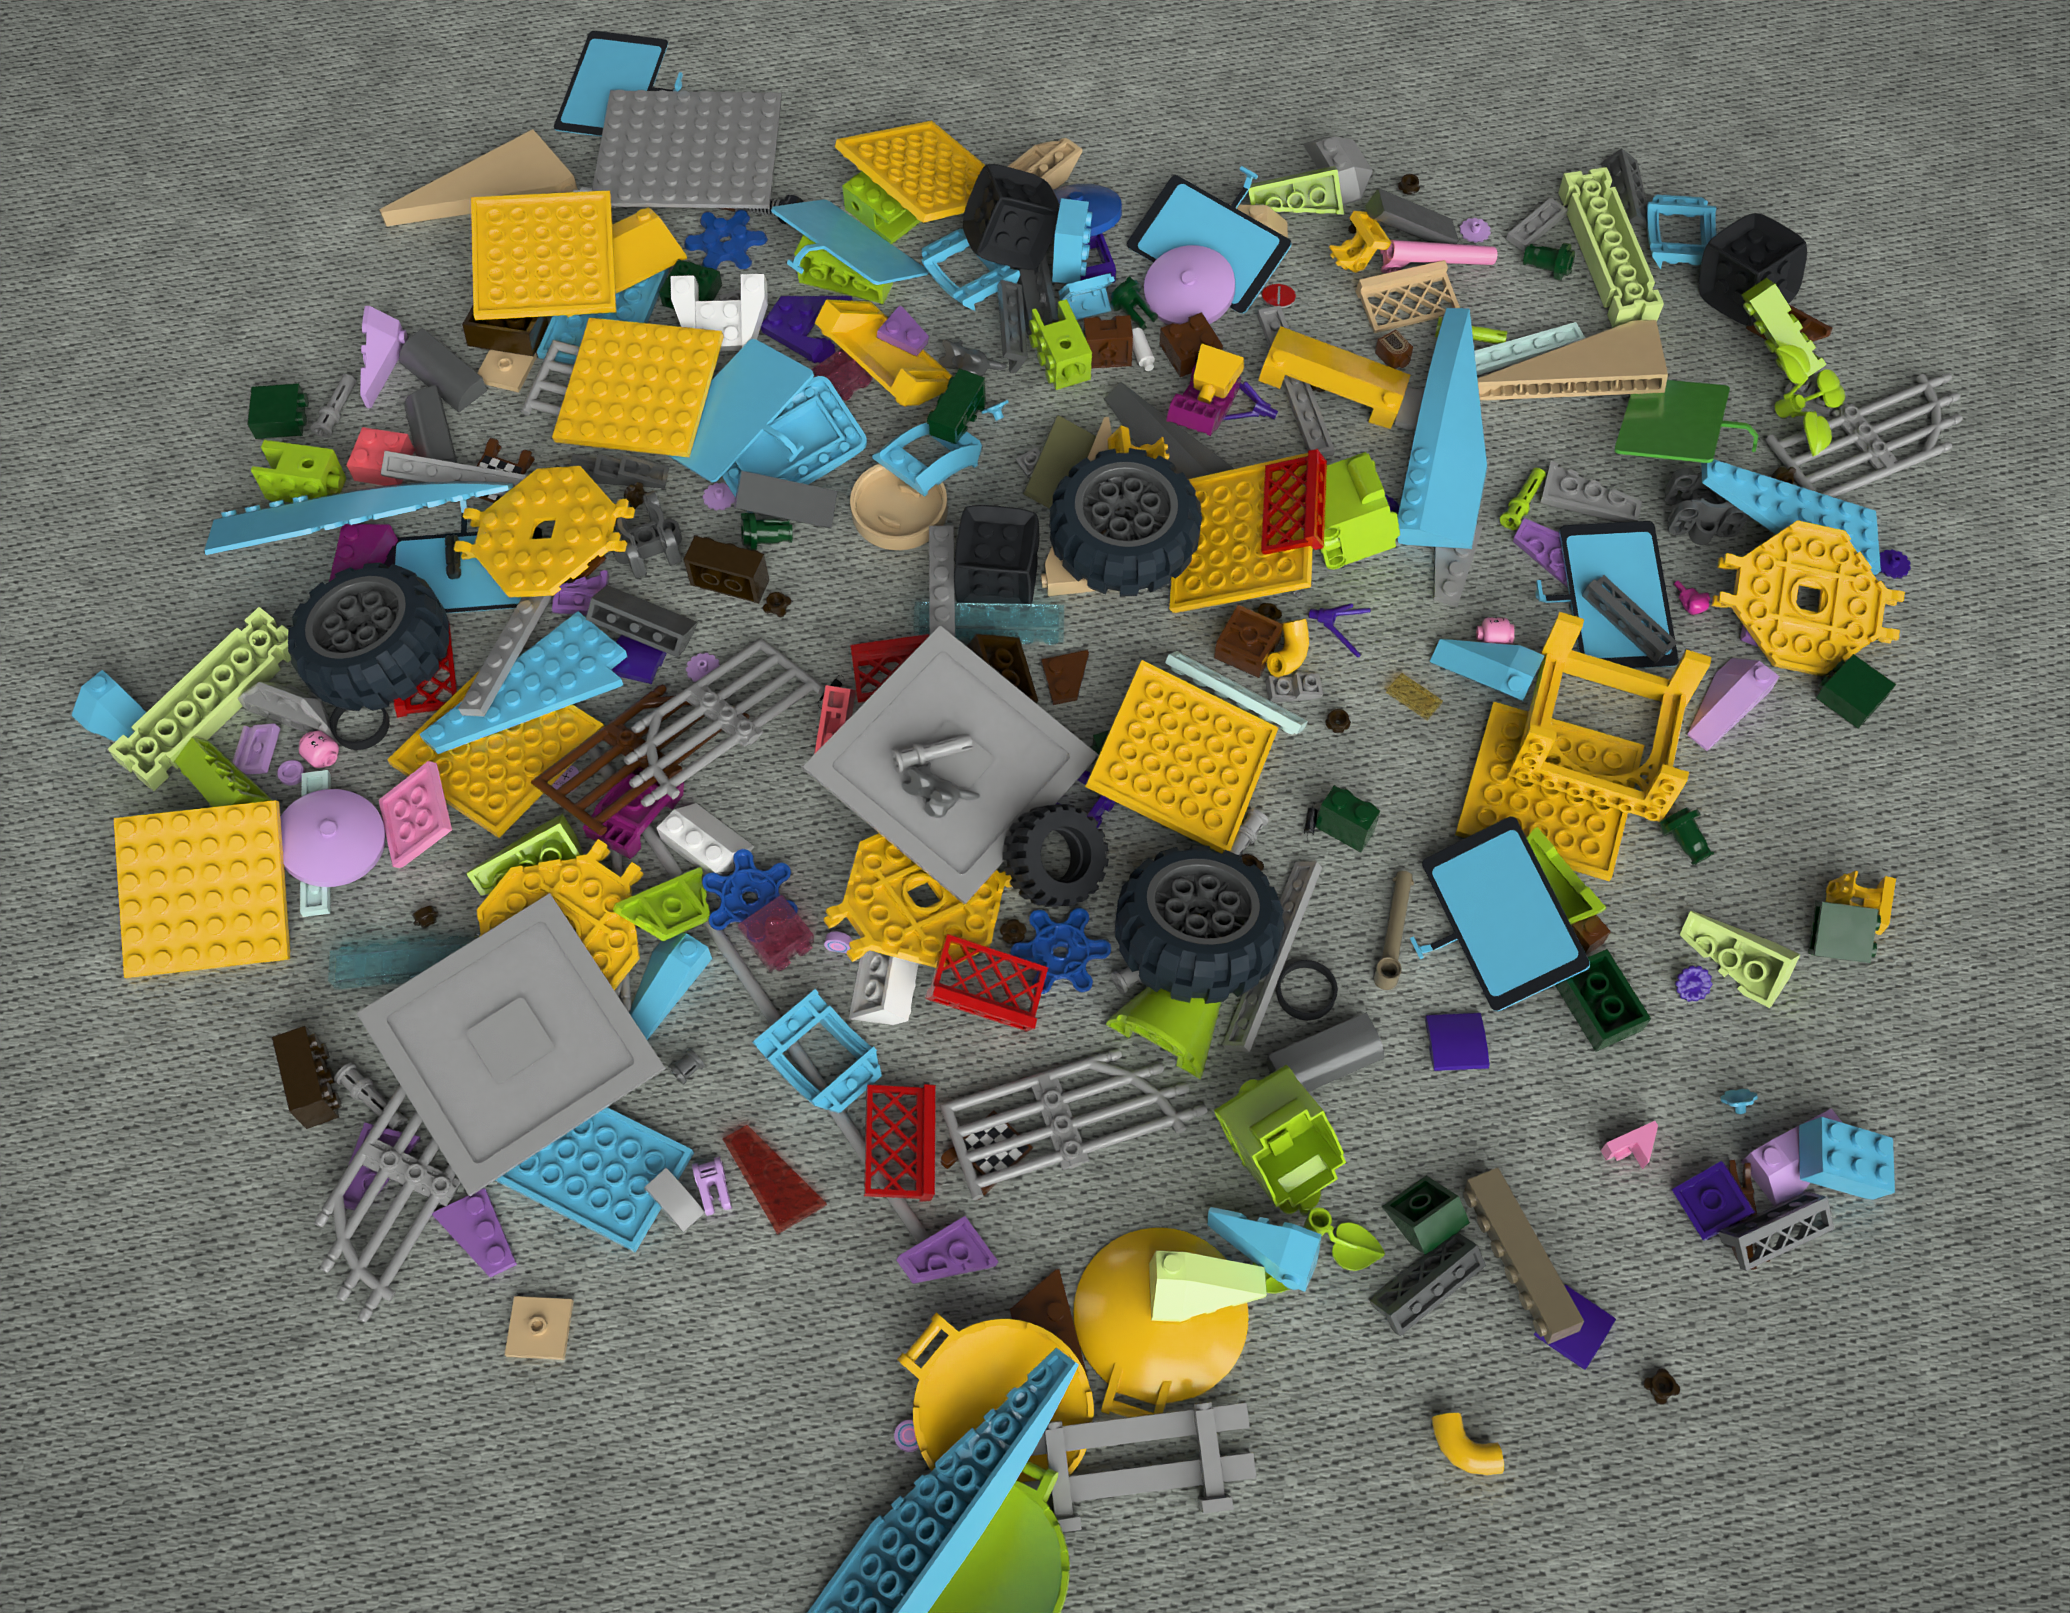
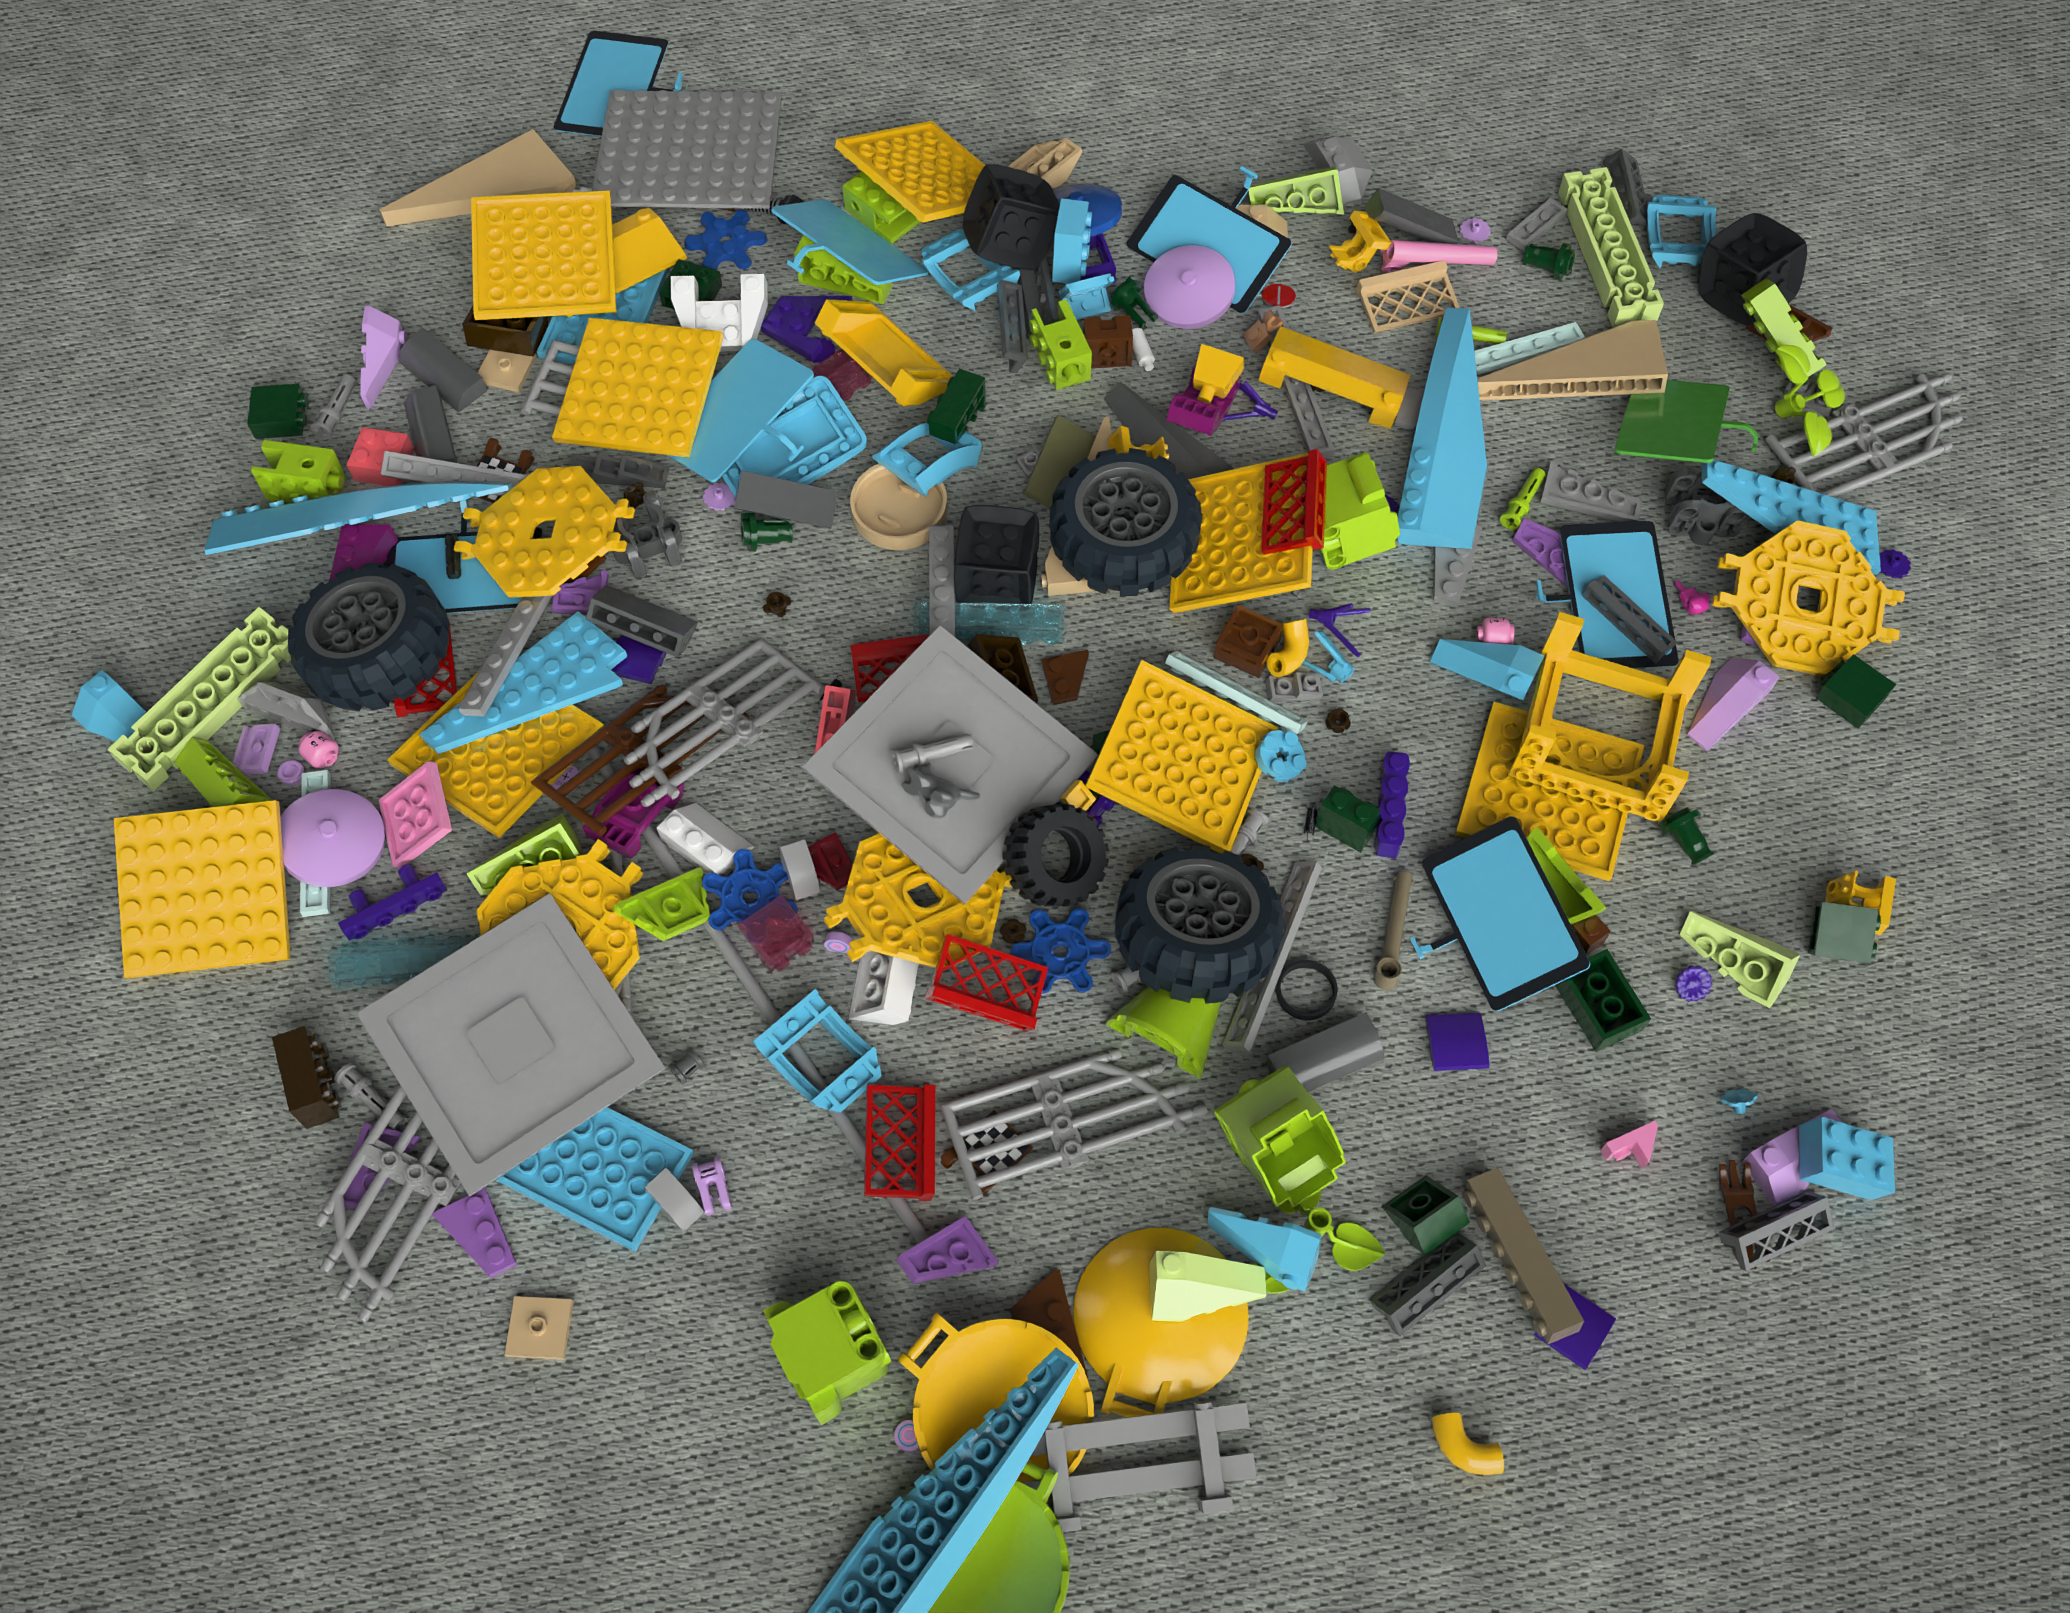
(364, 744): black tyre -> none
(384, 911): none -> dark purple plate
(425, 917): dark brown plate -> none
(666, 979): medium azure wedge -> none
(701, 666): lavender piece -> none
(726, 569): dark brown brick -> none
(774, 1183): clear red wing -> none
(799, 868): none -> light grey slope
(827, 1347): none -> lime piece
(831, 861): none -> dark red wing
(903, 332): medium lavender wing -> none
(967, 359): dark grey animal -> none
(996, 410): medium azure plant -> none
(1078, 795): none -> yellow plate
(1183, 342): reddish brown piece -> none
(1260, 332): none -> medium nougat plate
(1271, 610): dark brown plate -> none
(1289, 746): none -> medium azure plate
(1339, 667): none -> medium azure plant
(1392, 804): none -> dark purple brick
(1394, 350): reddish brown brick -> none
(1409, 184): dark brown plate -> none
(1414, 696): clear yellow tile -> none
(1670, 1386): dark brown plate -> none
(1713, 1200): dark purple plate -> none

